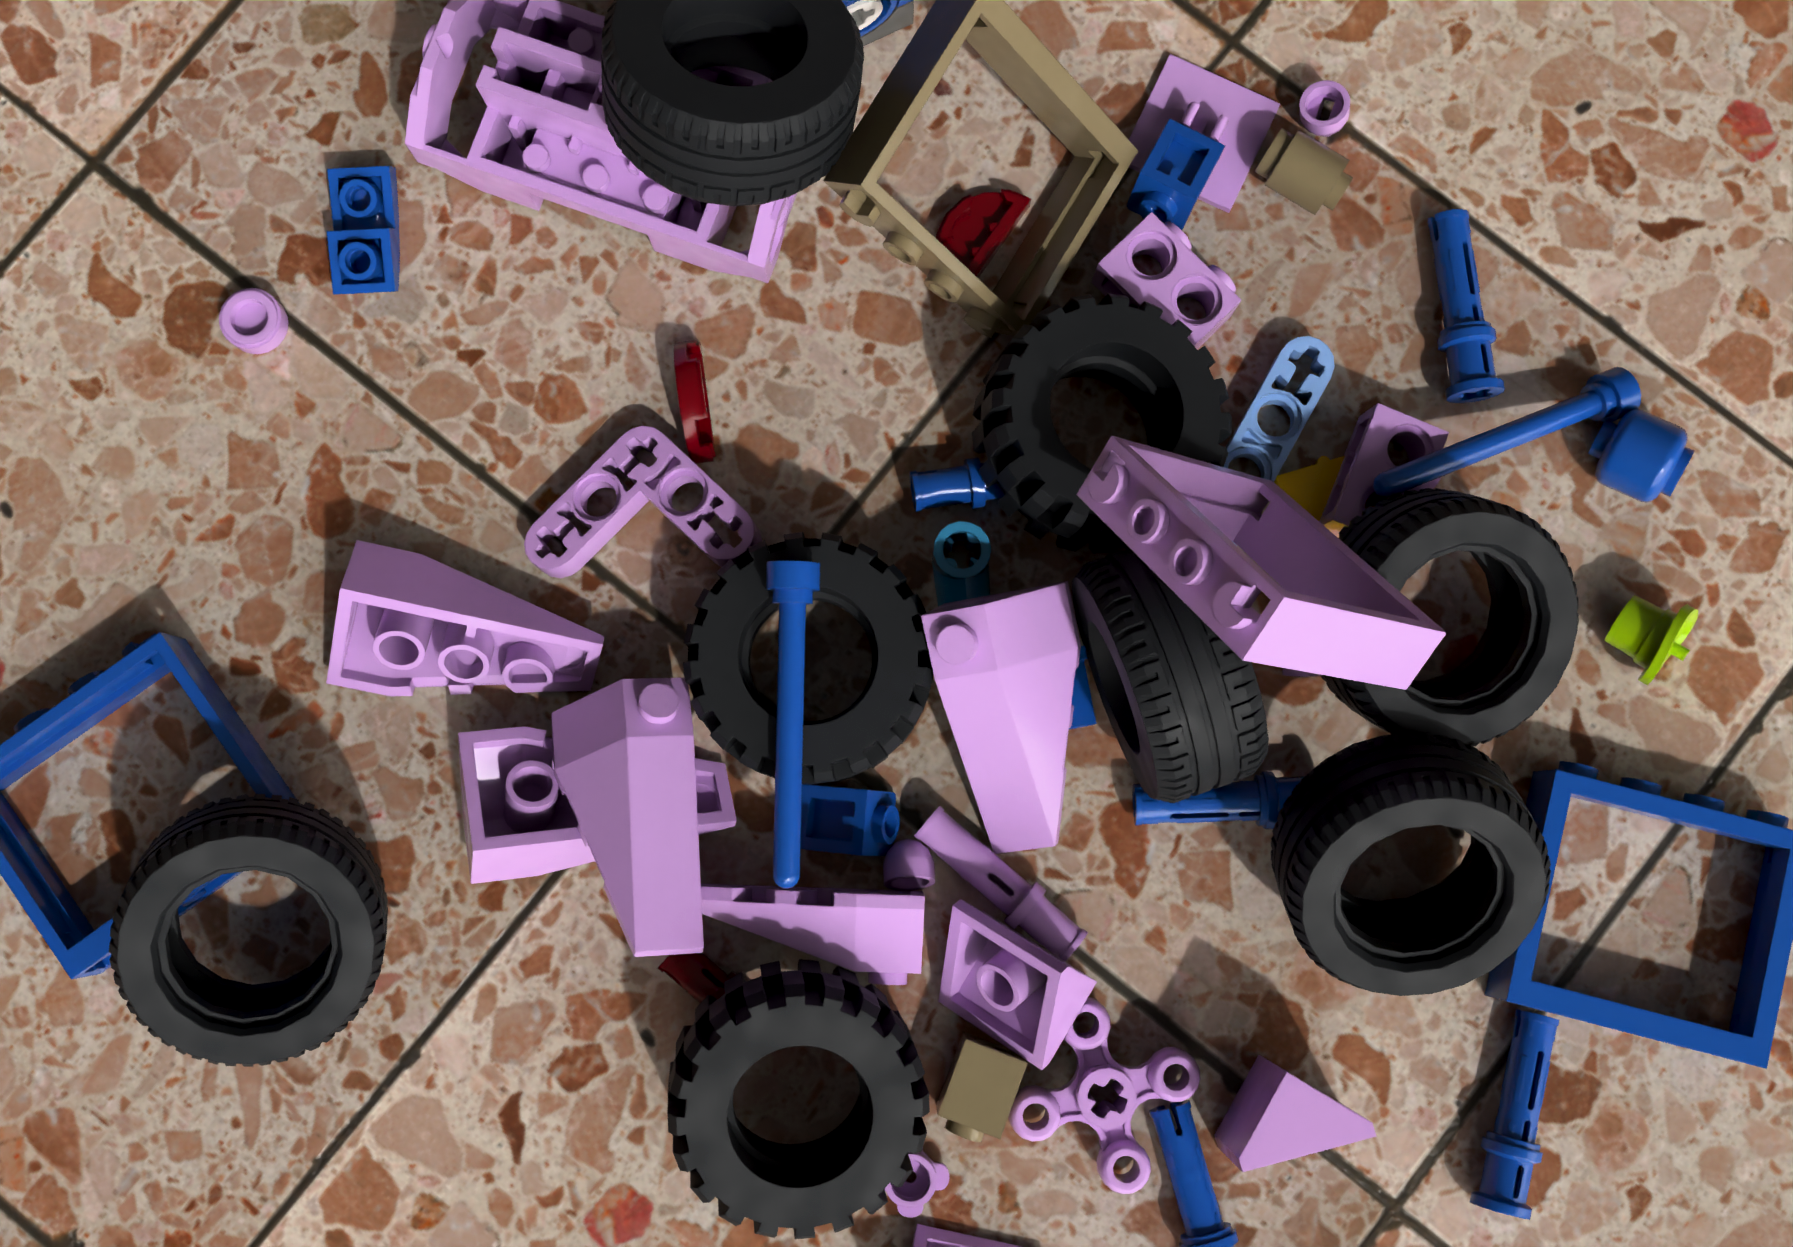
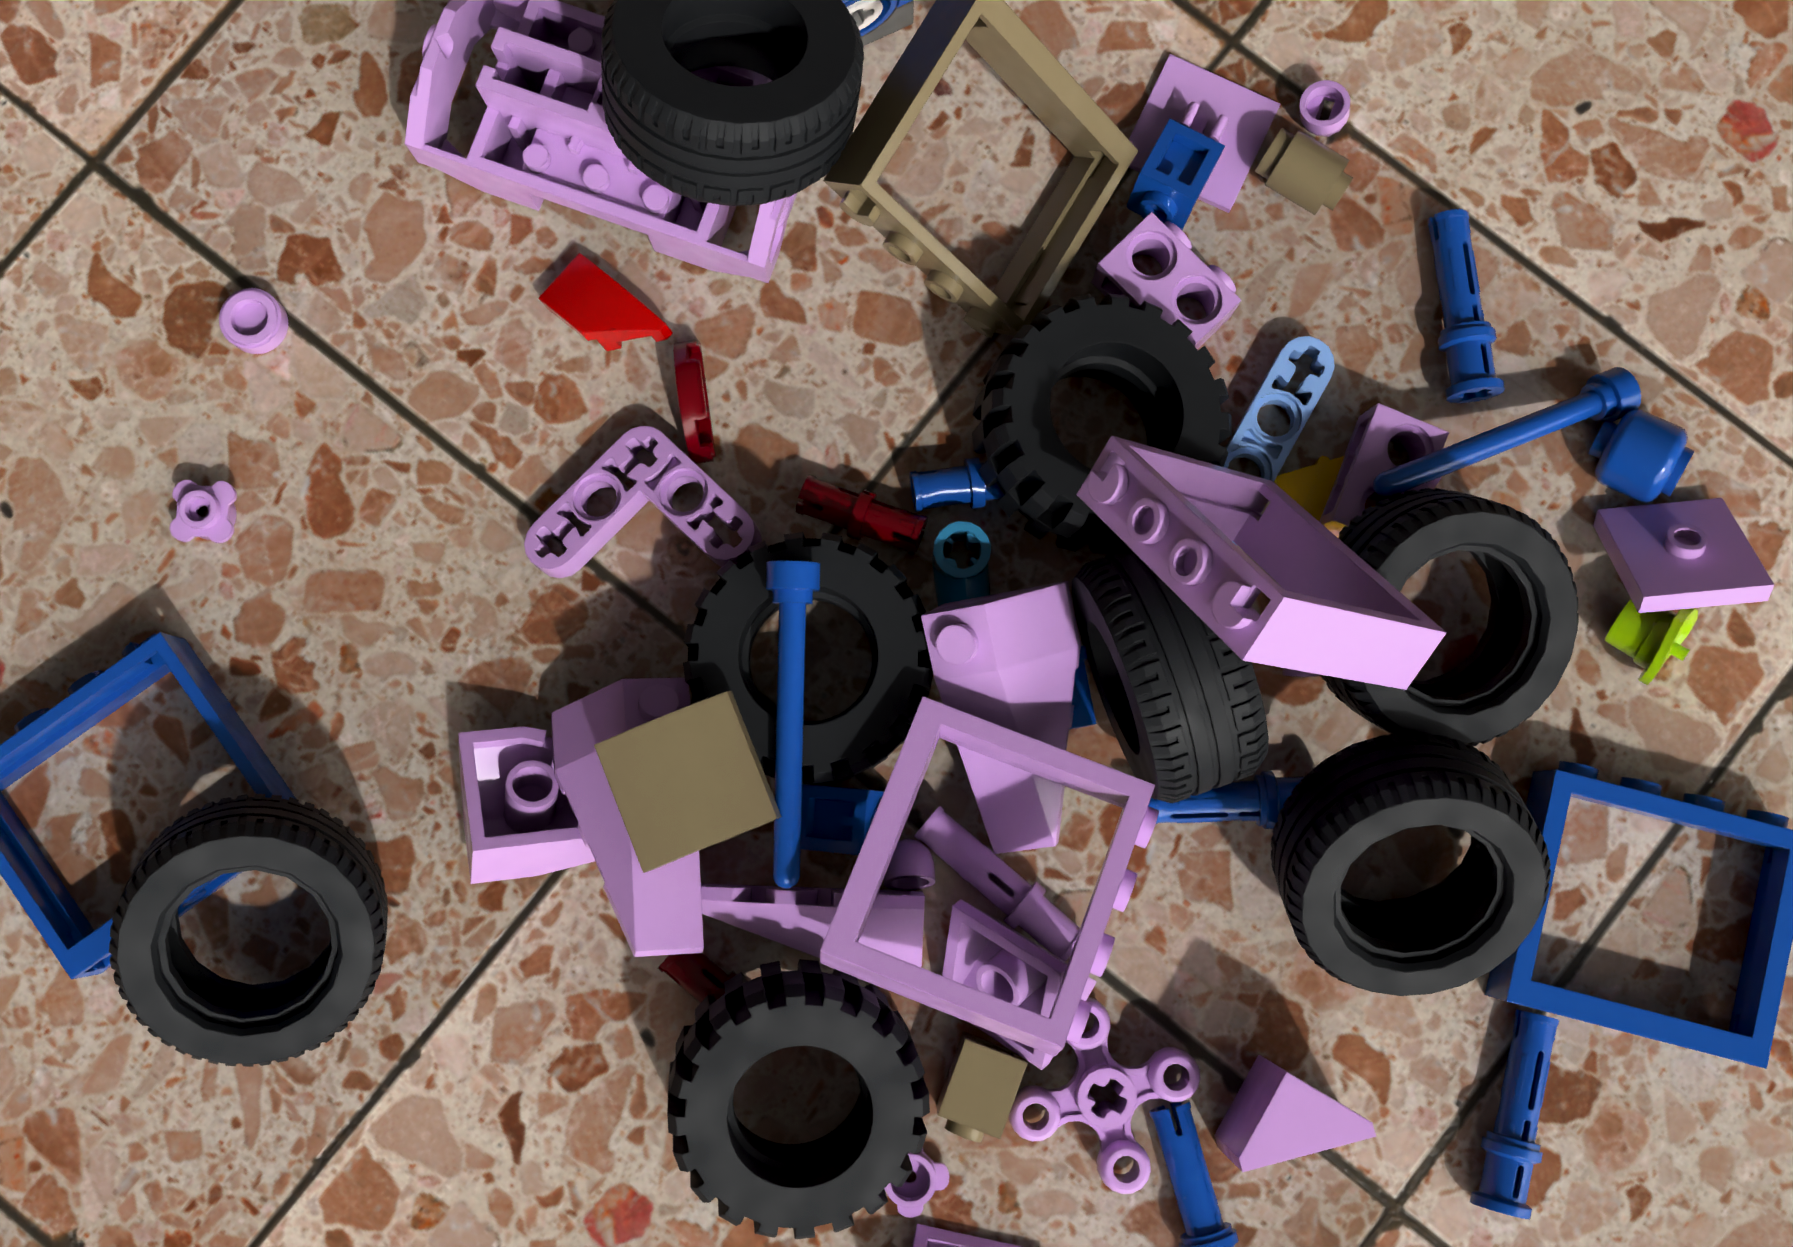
(221, 516): none -> lavender plate
(366, 230): blue slope -> none
(429, 625): lavender wedge -> none
(600, 306): none -> red slope
(687, 781): none -> dark tan slope
(861, 514): none -> dark red pin
(980, 225): dark red tile -> none
(1111, 890): none -> lavender window
(1682, 555): none -> lavender plate

